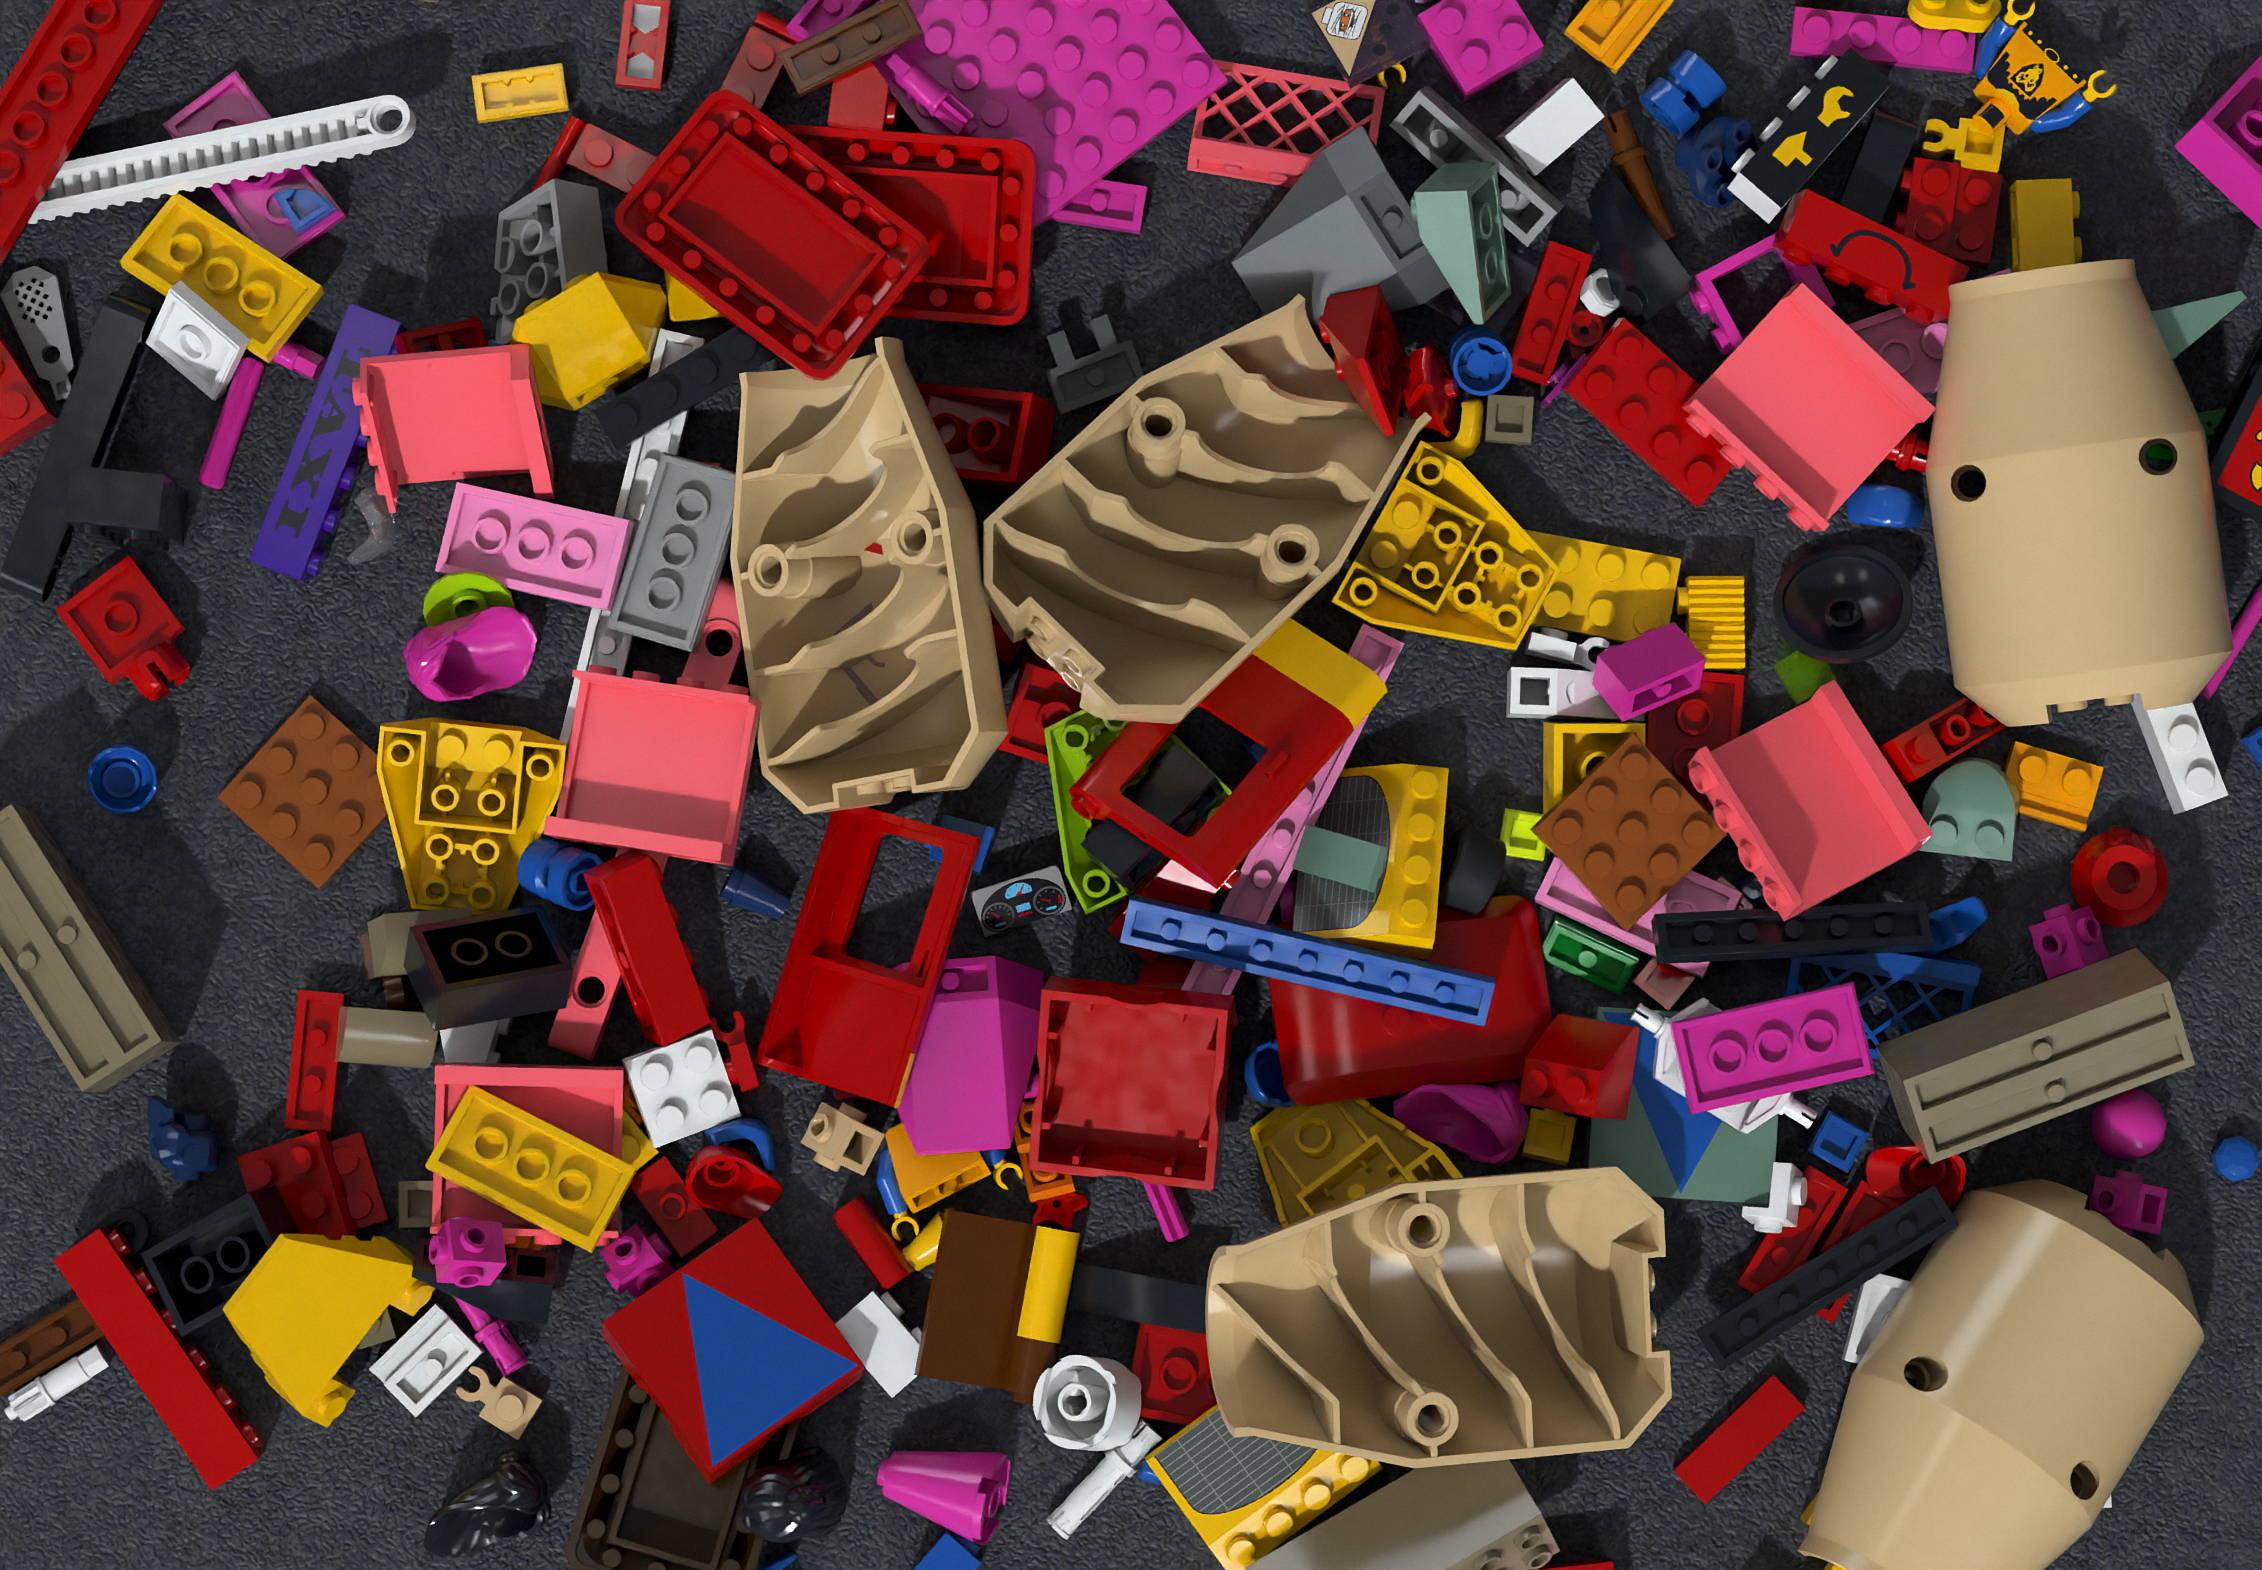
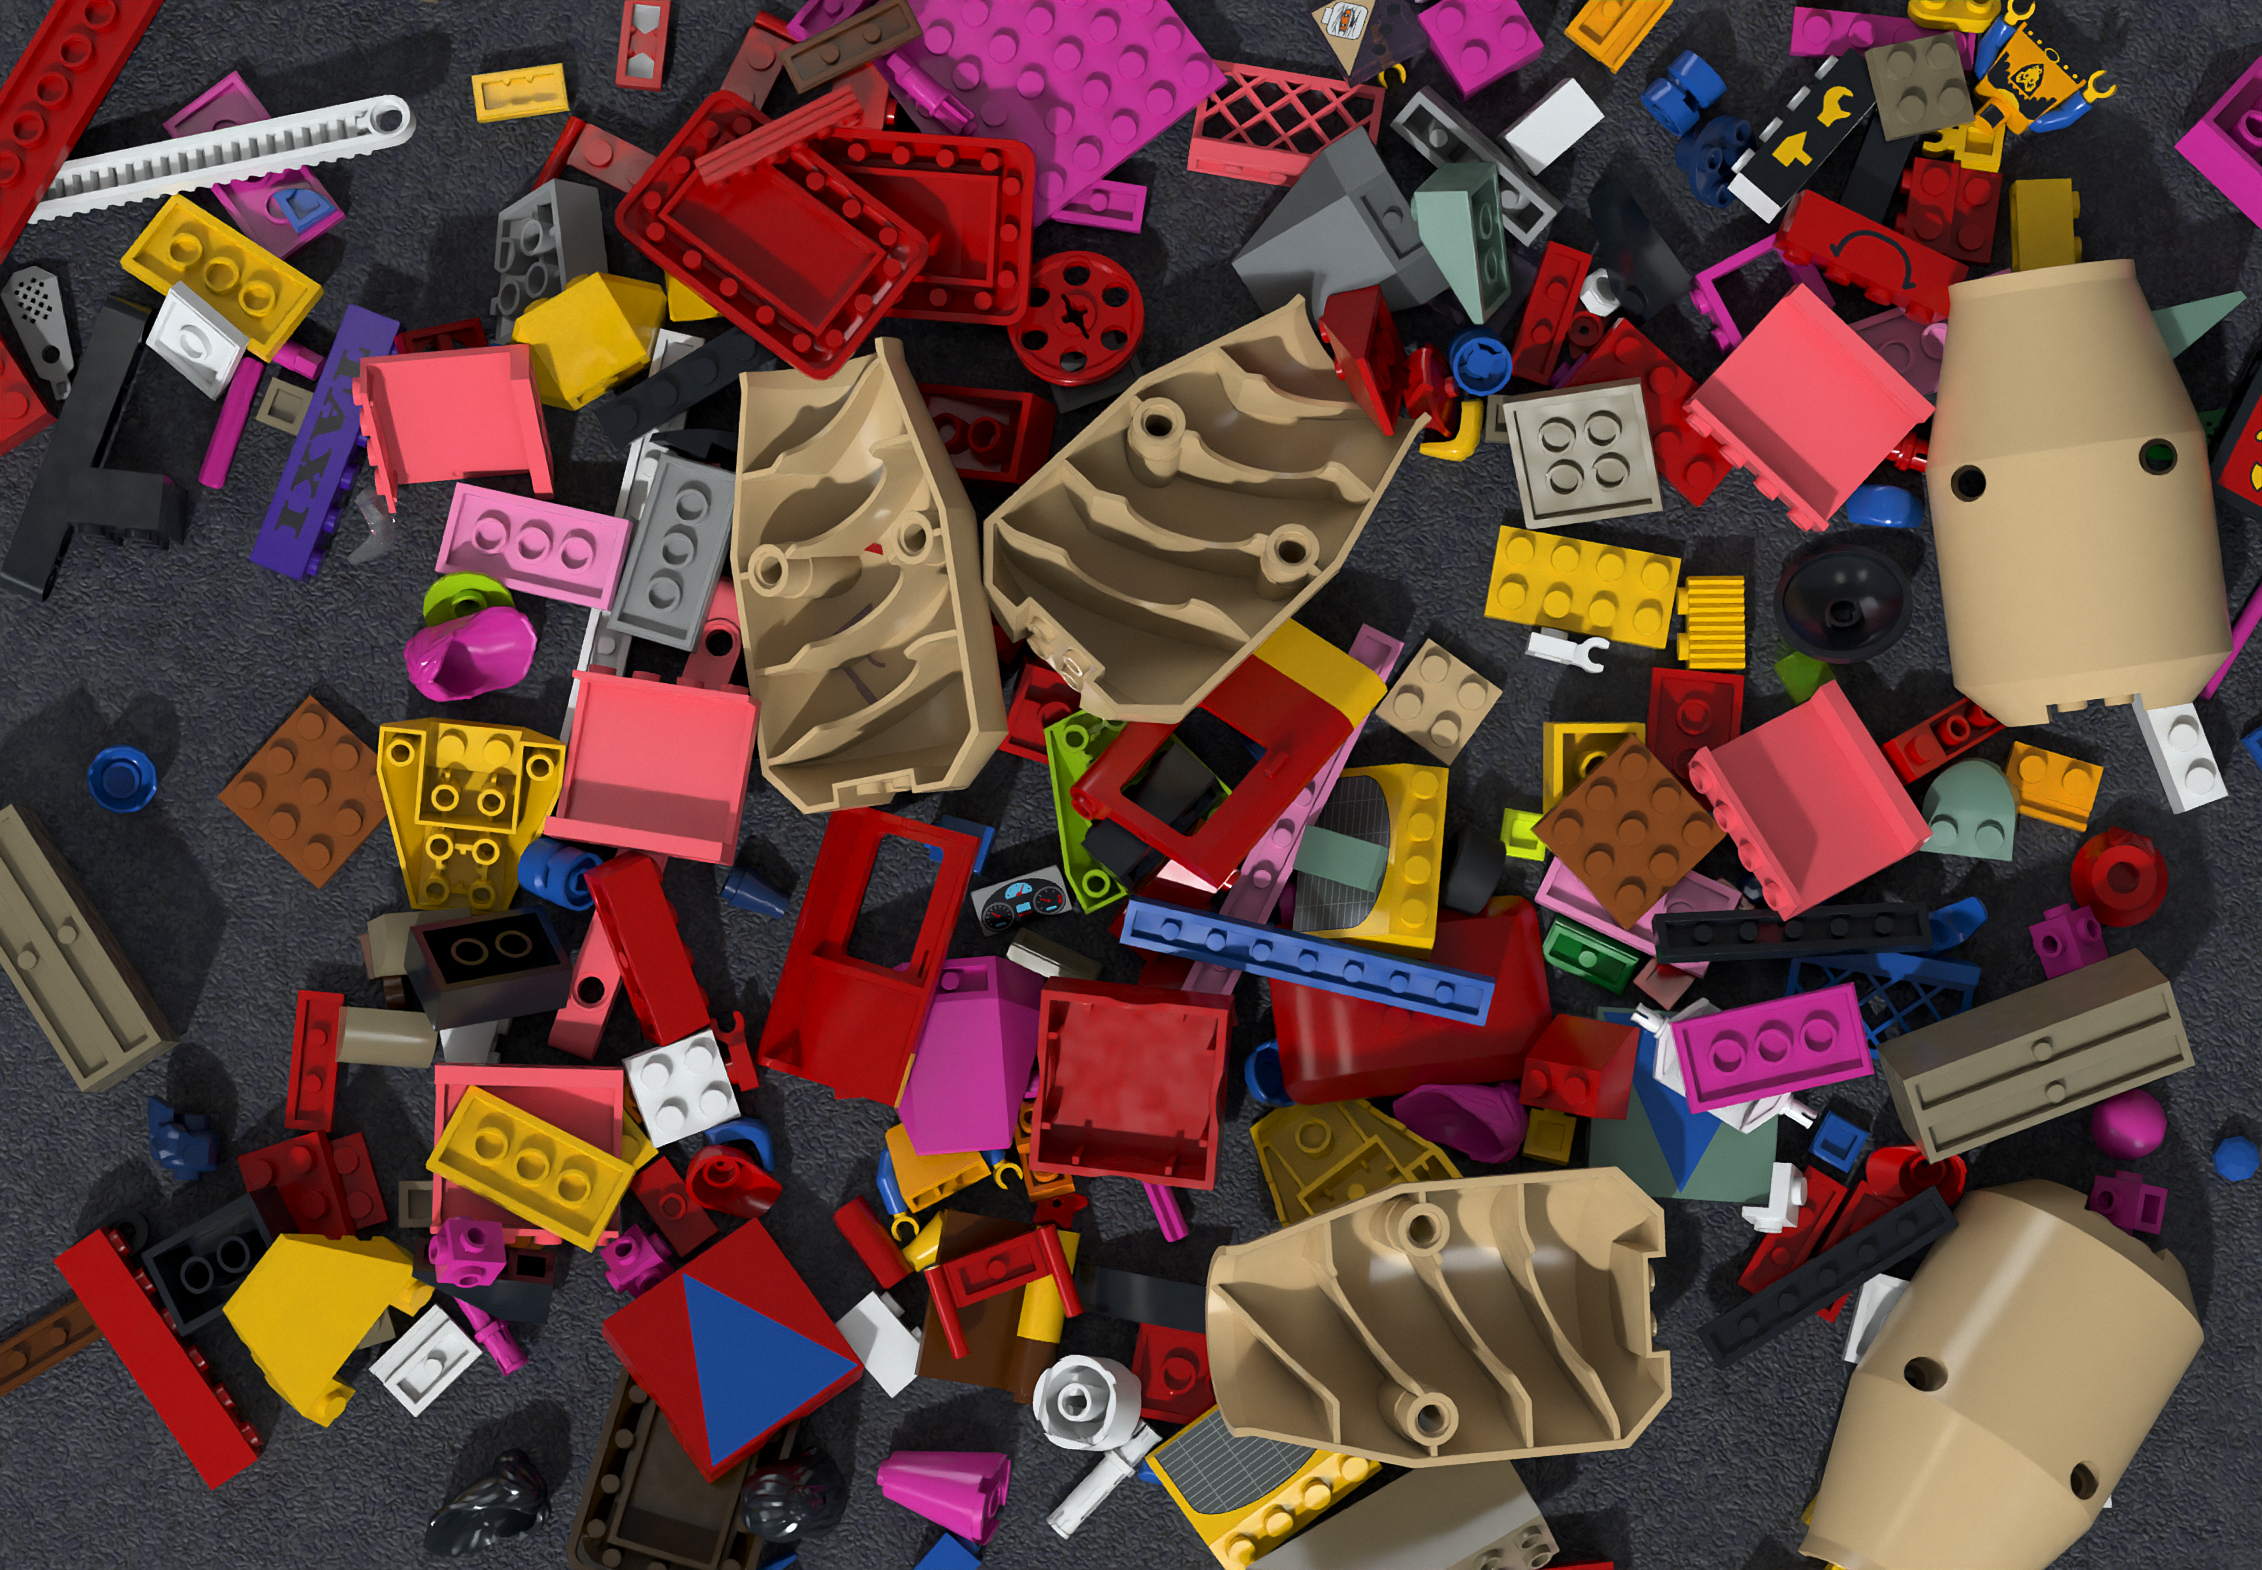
(48, 1389): white piece -> none
(128, 629): red plate -> none
(284, 406): none -> dark tan plate
(506, 1405): tan plate -> none
(696, 442): none -> black slope
(779, 137): none -> red piece
(842, 1138): tan brick -> none
(997, 1270): none -> red plate
(1050, 957): none -> dark tan tile
(1097, 319): none -> red wedge
(1438, 702): none -> tan plate
(1448, 560): yellow wedge -> none
(1556, 695): white slope -> none
(1583, 453): none -> plate
(1637, 172): reddish brown pin -> none
(1648, 671): dark pink brick -> none
(1738, 1438): red tile -> none
(1919, 86): none -> dark tan plate

